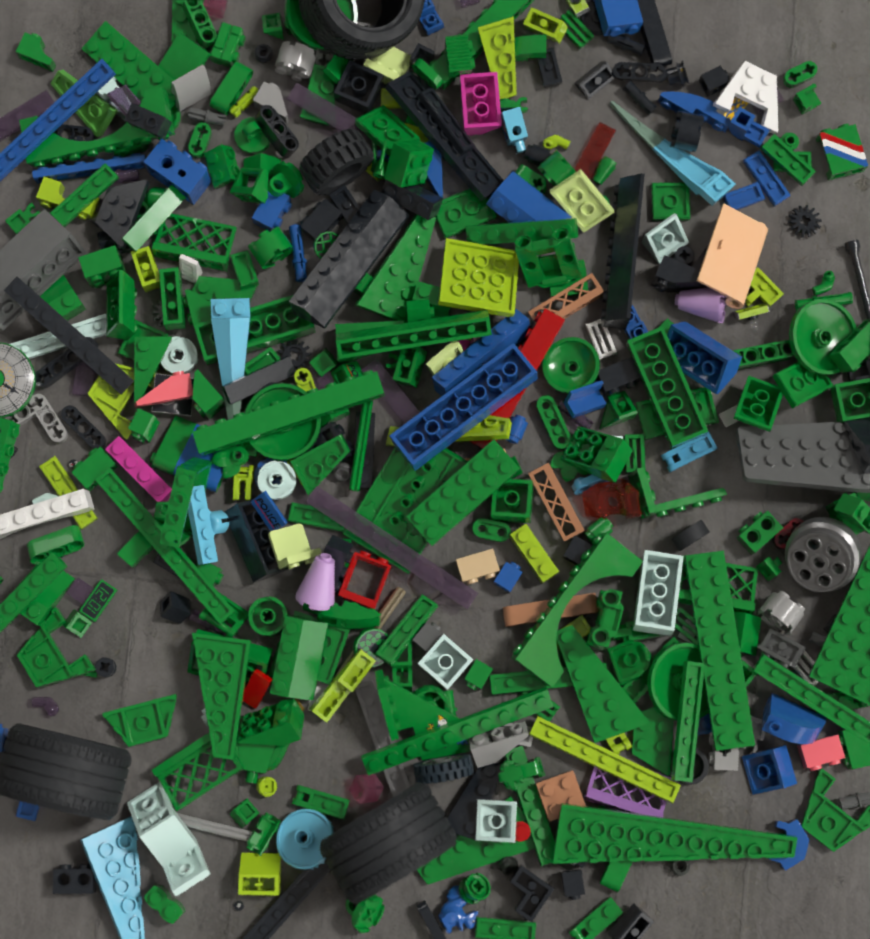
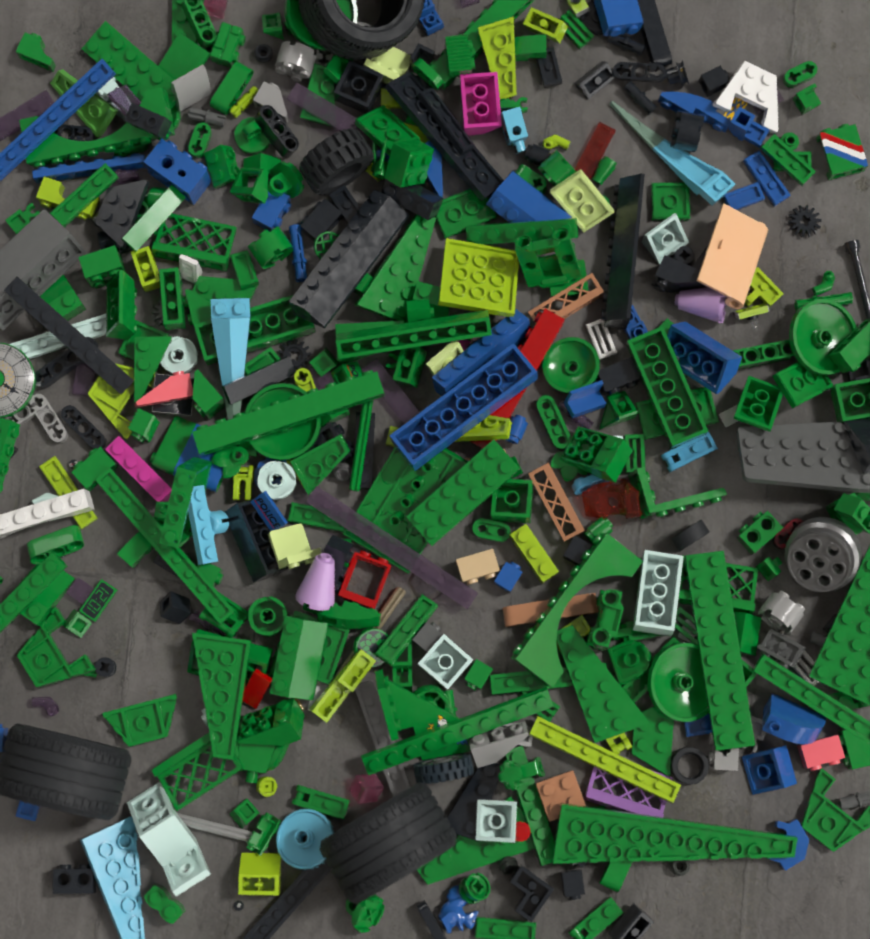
(688, 721): green plate -> none

